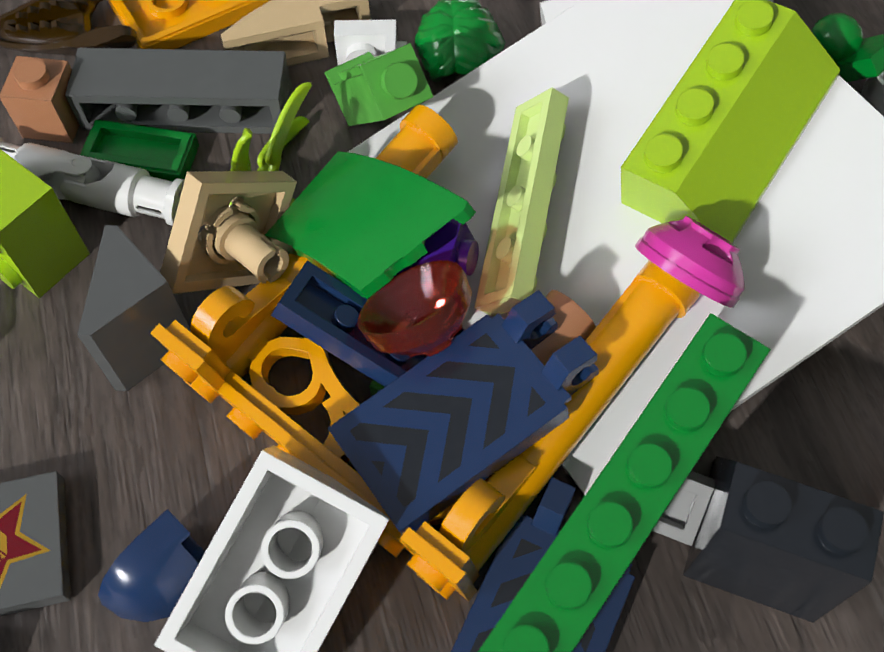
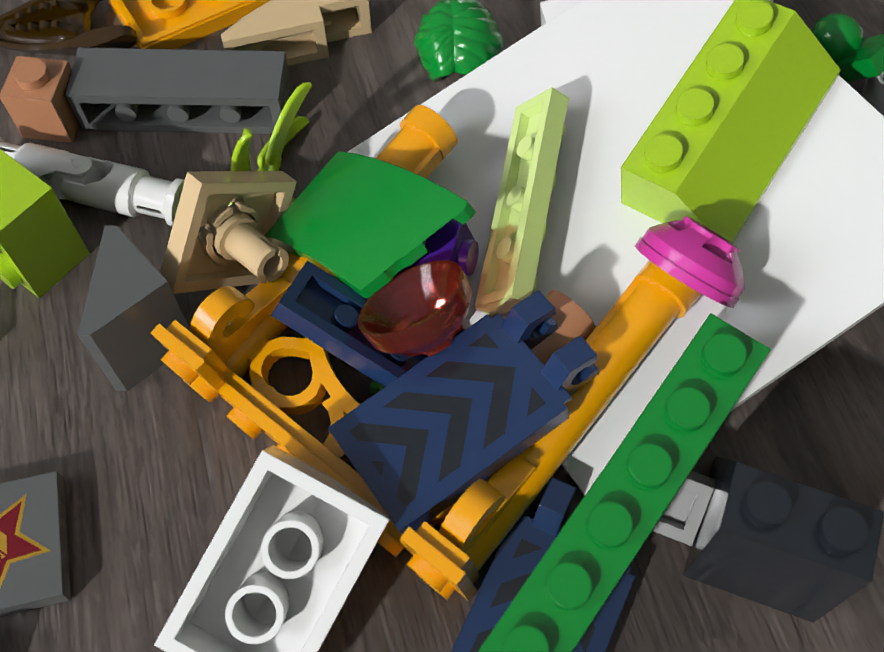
(151, 571): dark blue brick -> none
(159, 151): green tile -> none
(364, 36): white bracket -> none
(378, 86): bright green window -> none

